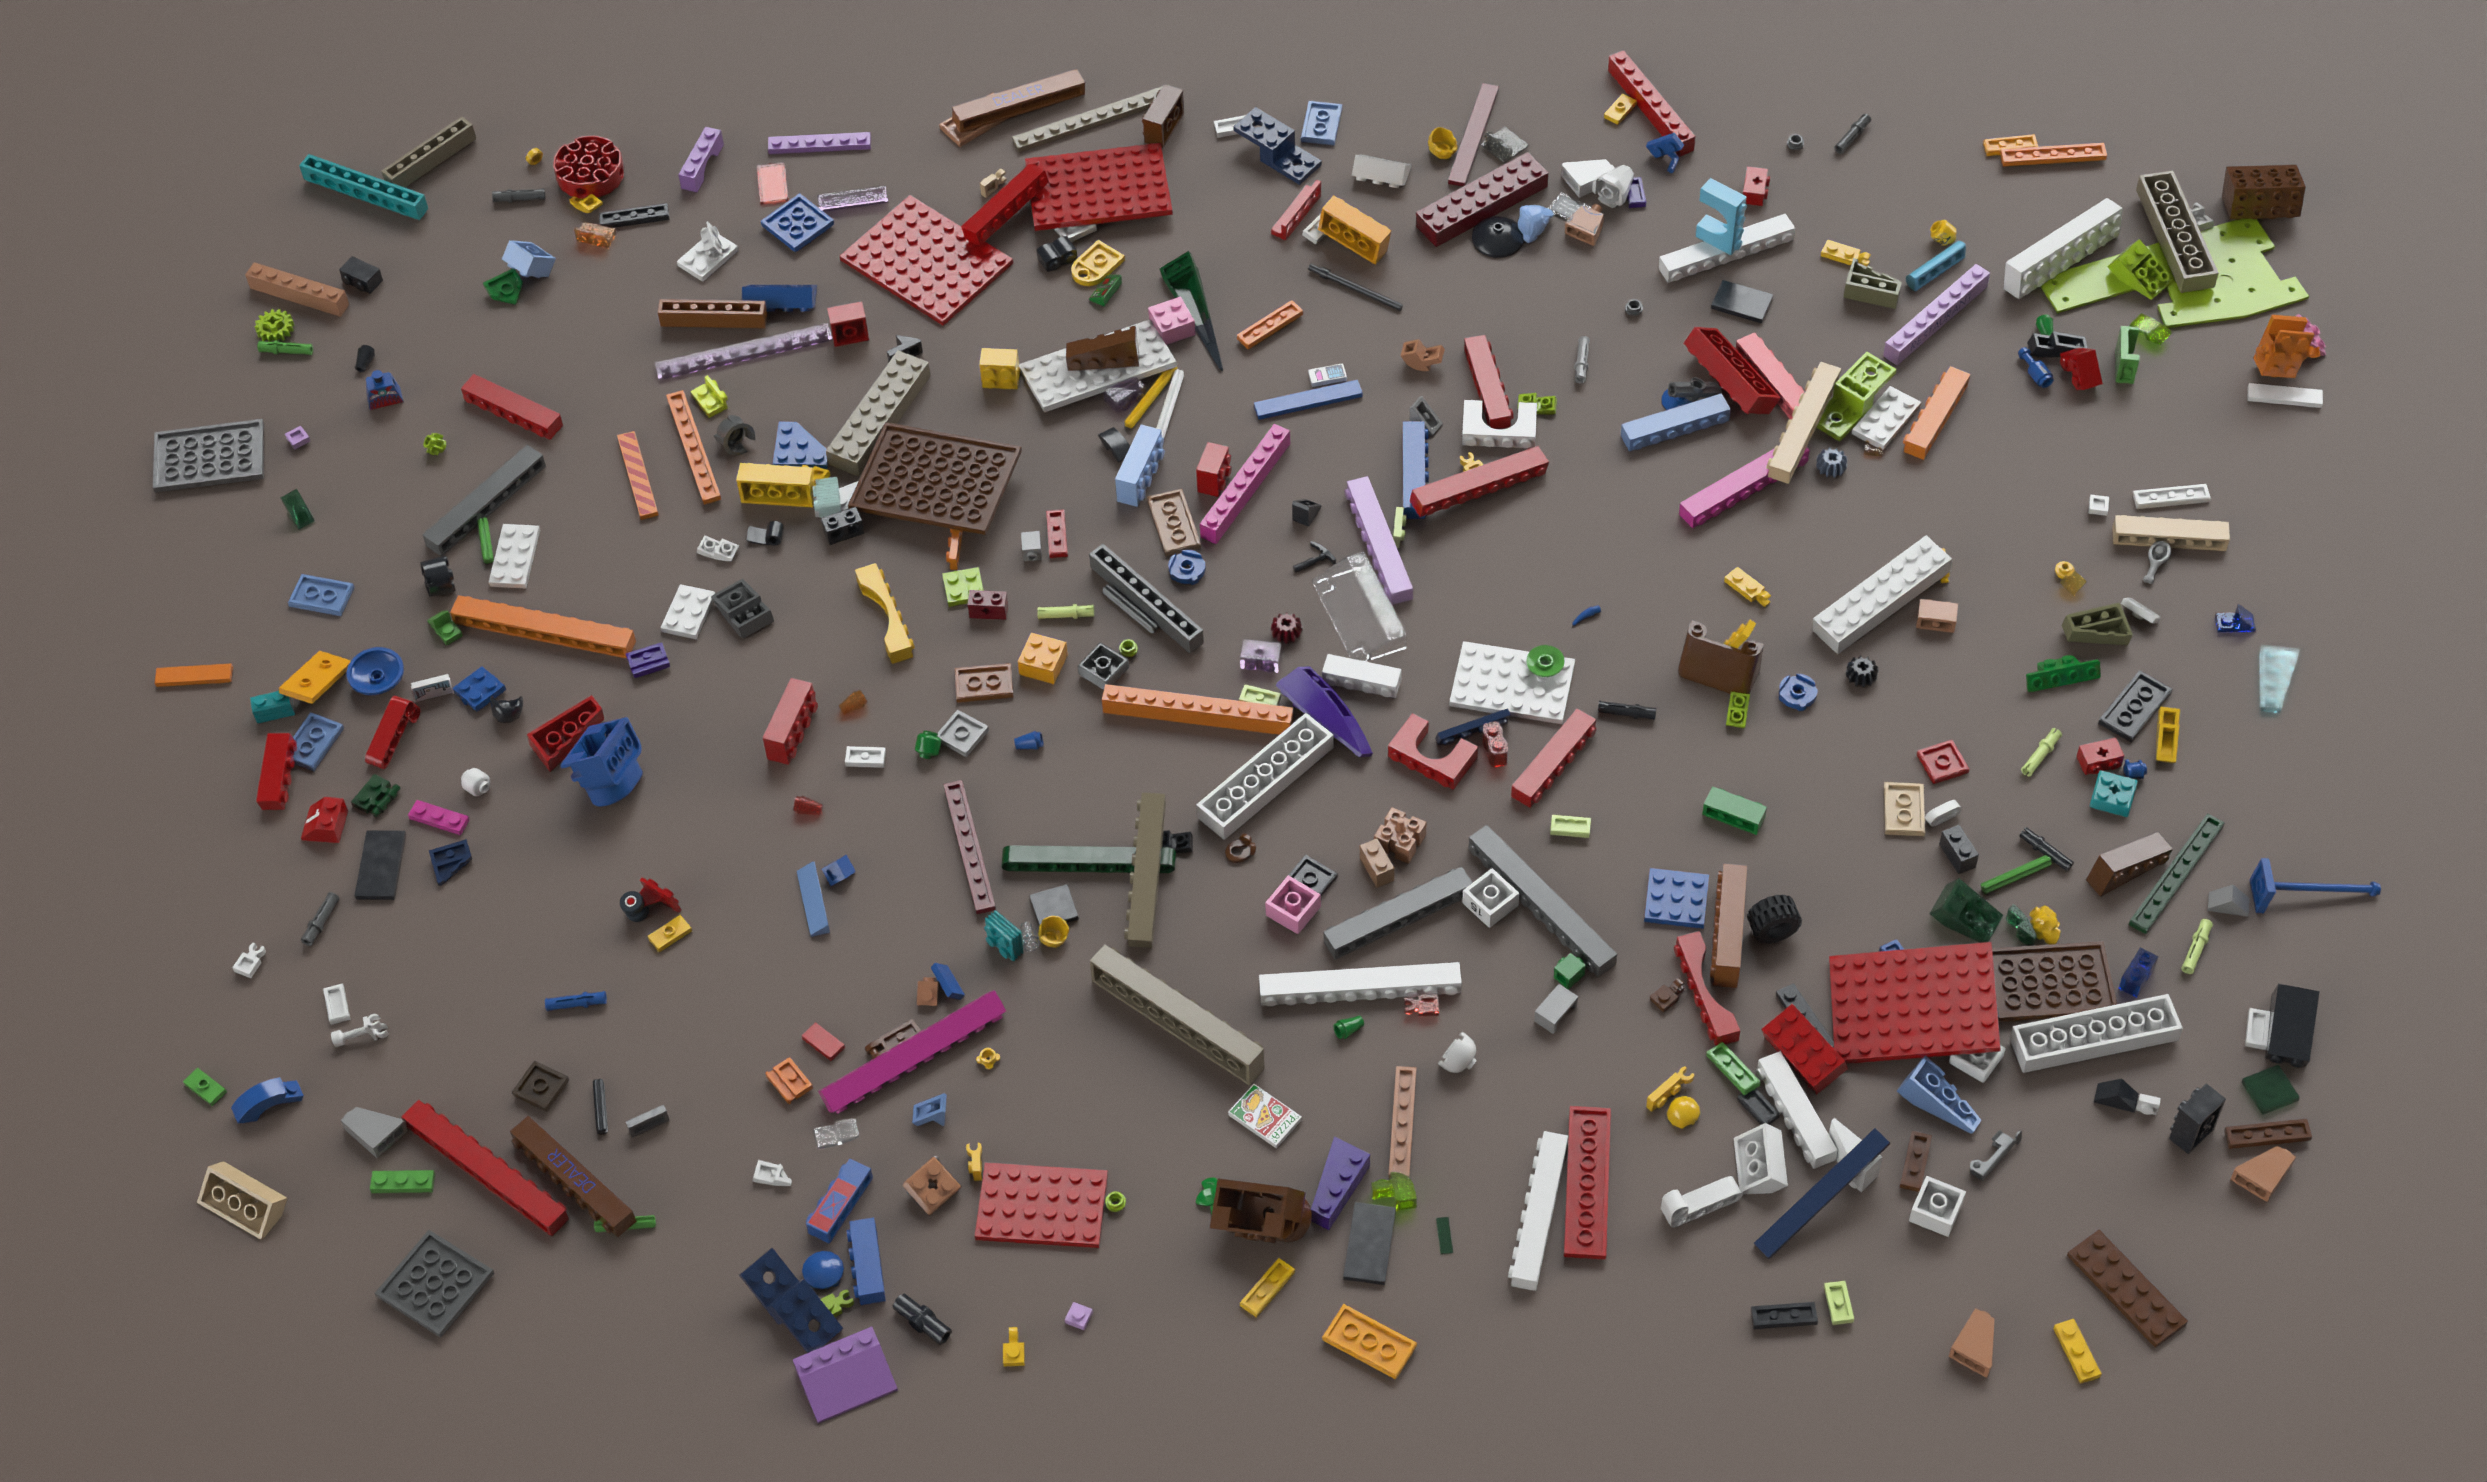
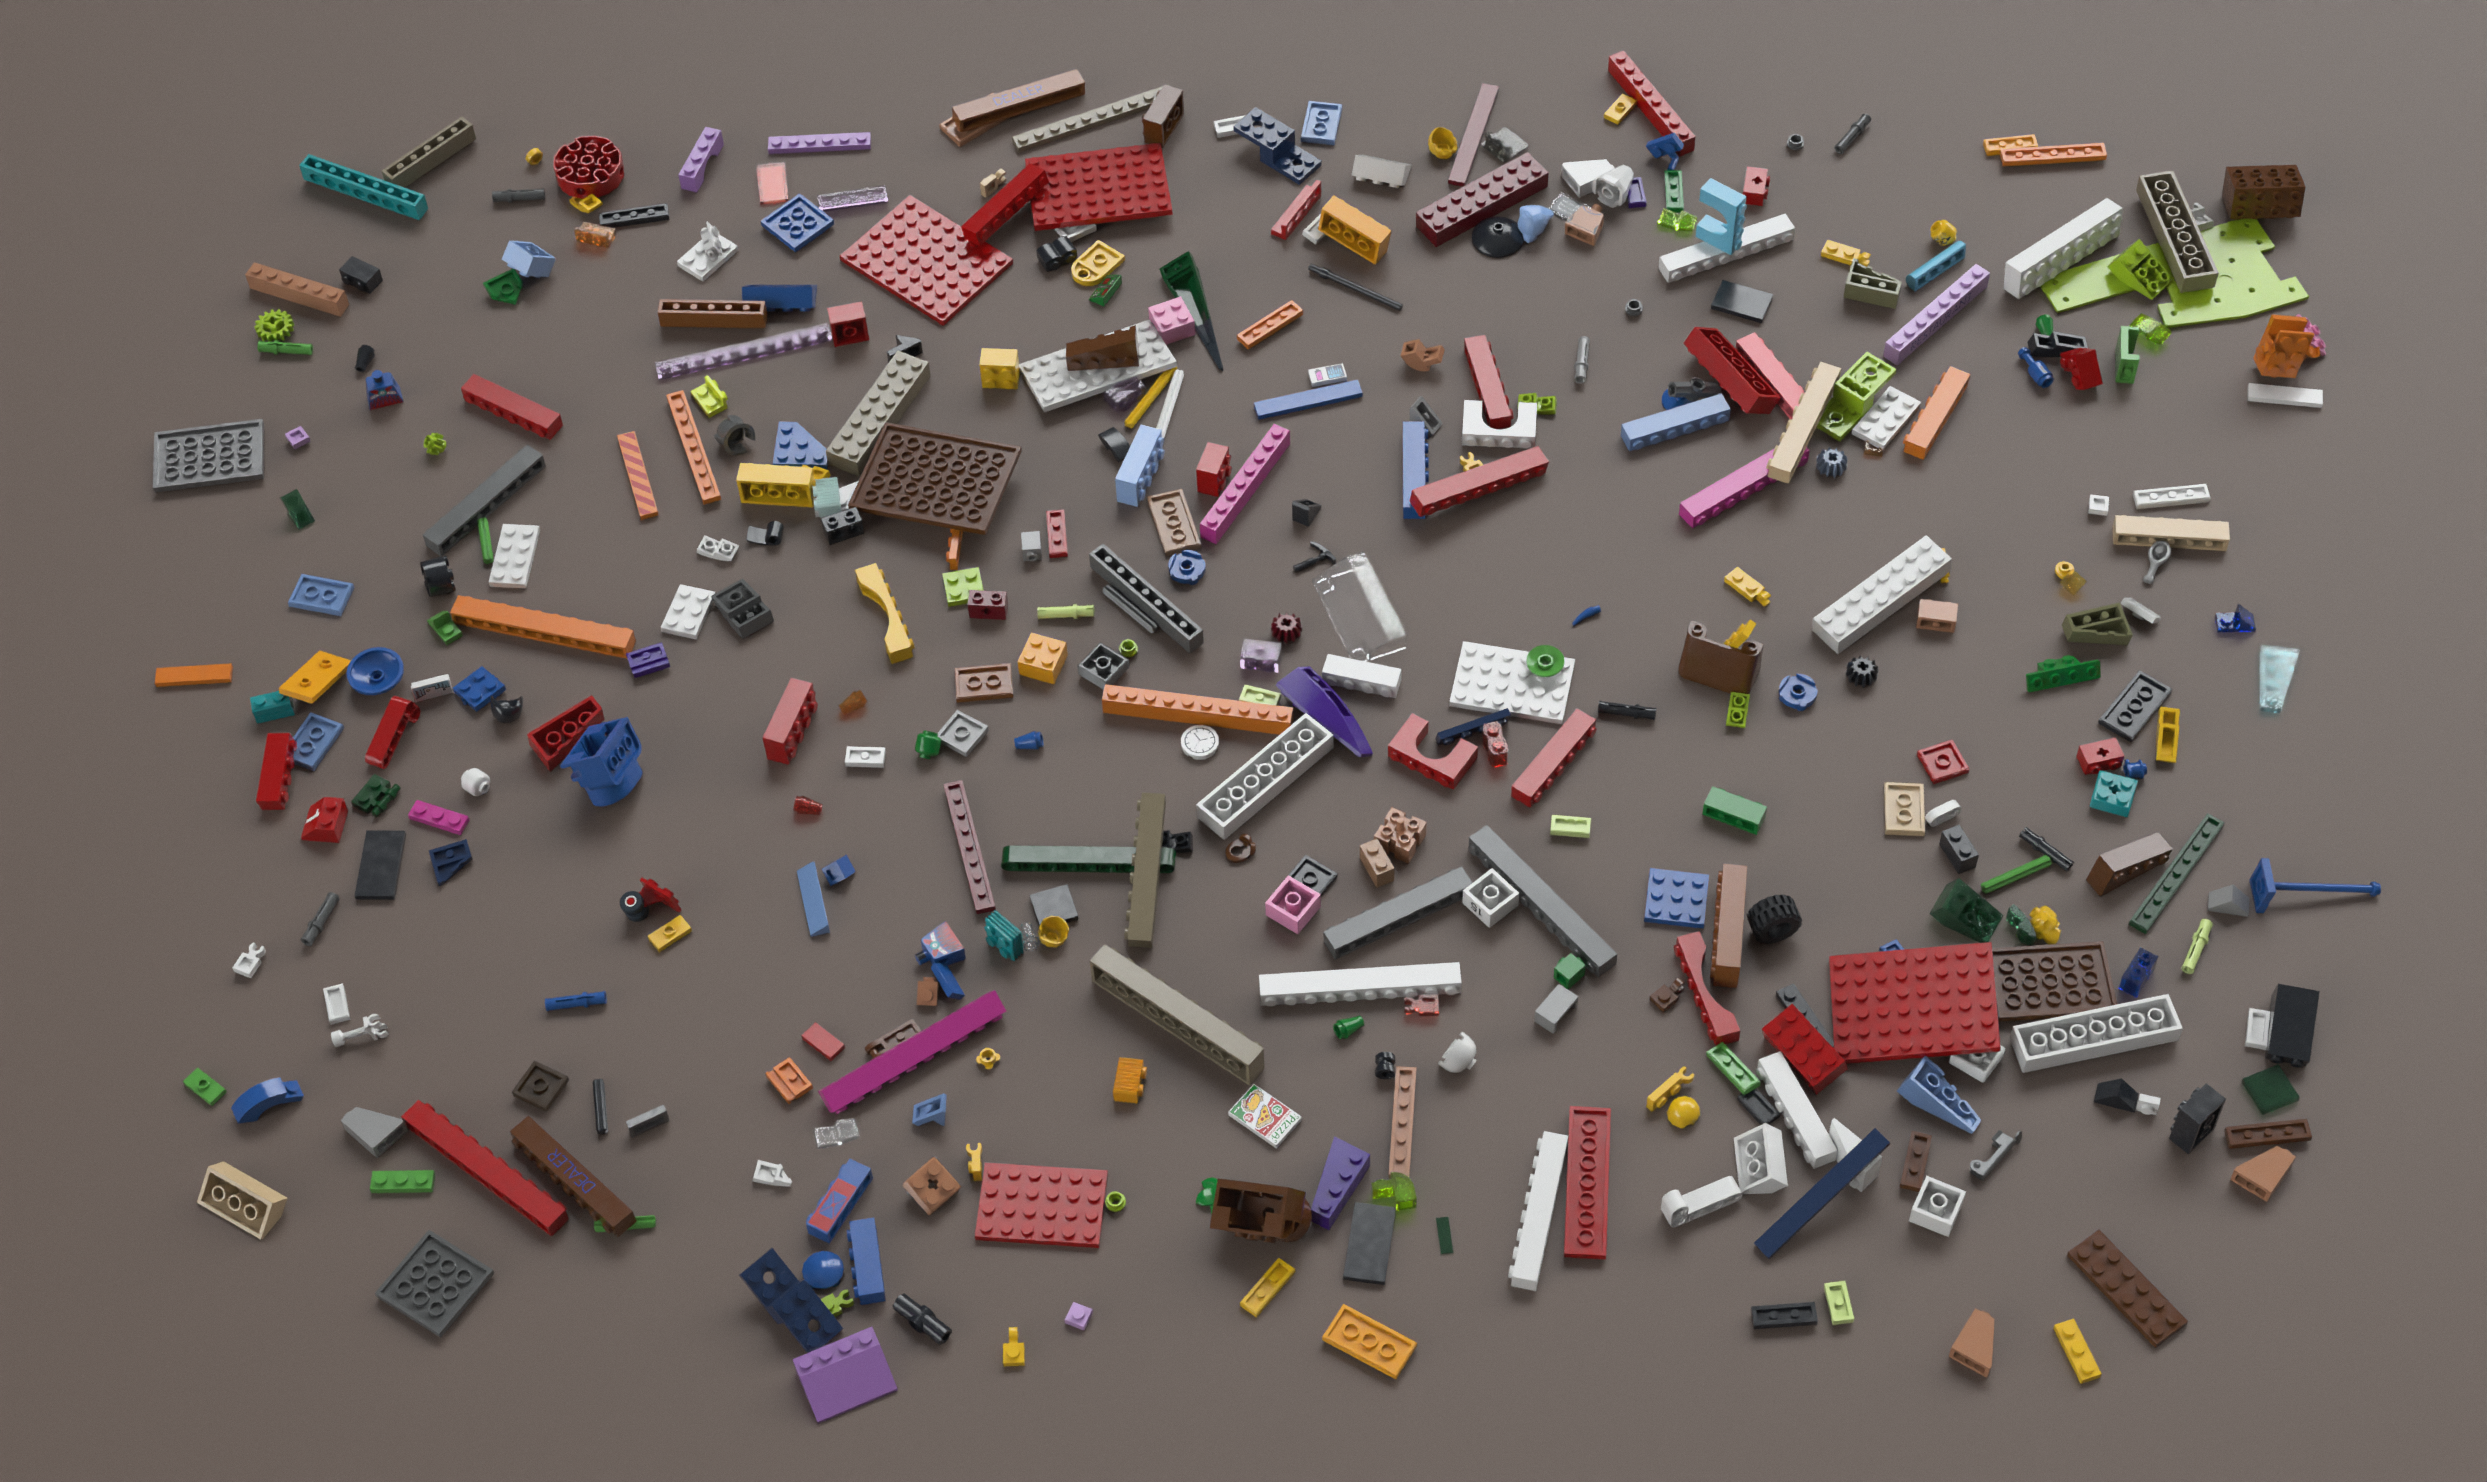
(941, 947): none -> torso
(1129, 1079): none -> light orange brick
(1200, 742): none -> white tile
(1379, 540): lavender brick -> none
(1385, 1066): none -> black wheel
(1399, 521): yellowish green plate -> none
(1674, 190): none -> tile
(1680, 222): none -> clear neon green slope
(2045, 746): yellowish green pin -> none

